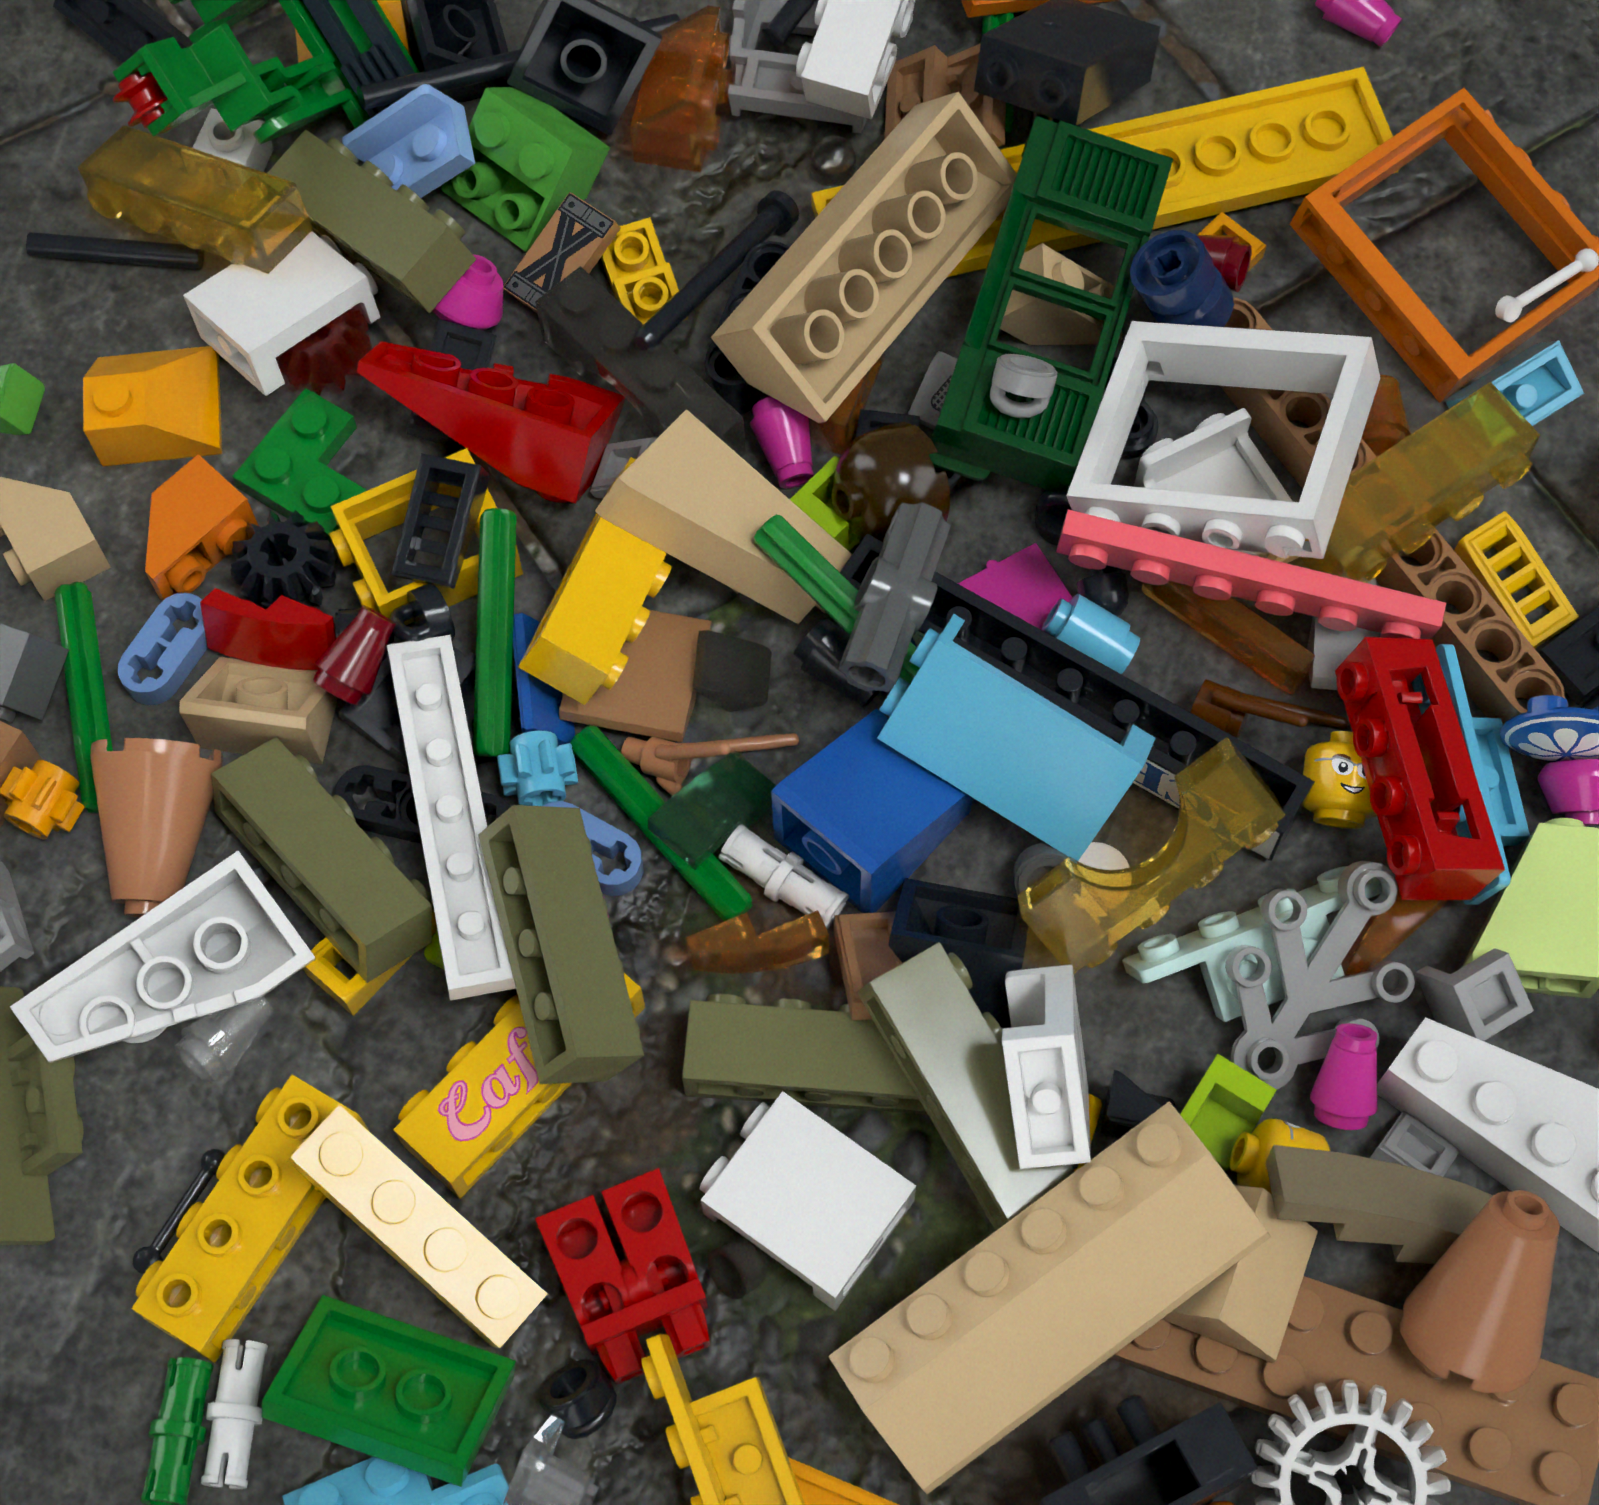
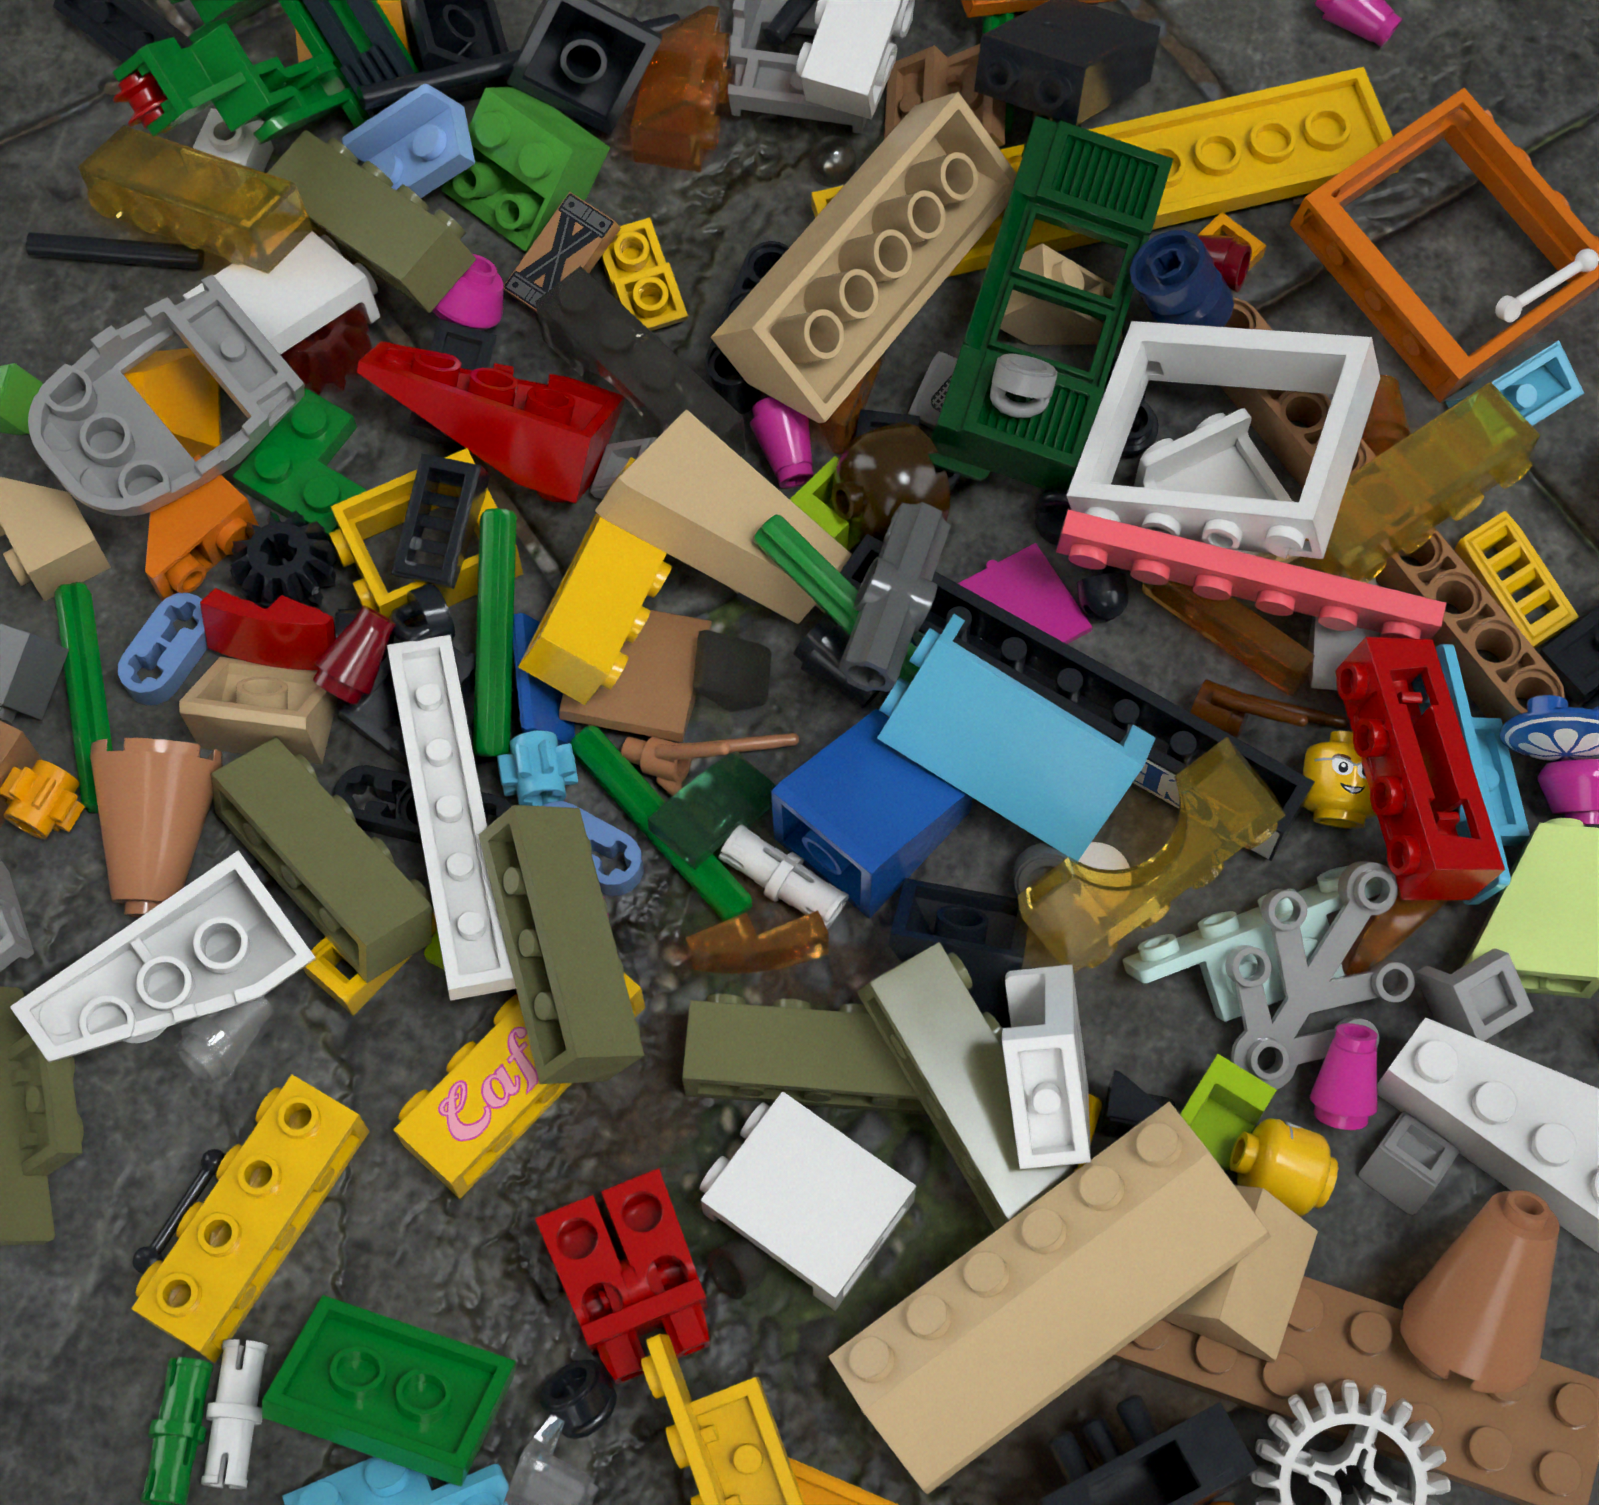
(111, 443): none -> light grey slope
(417, 1227): brick -> none
(776, 214): black bar -> none
(863, 953): medium nougat tile -> none
(1092, 632): medium azure brick -> none
(1373, 1200): dark tan slope -> none

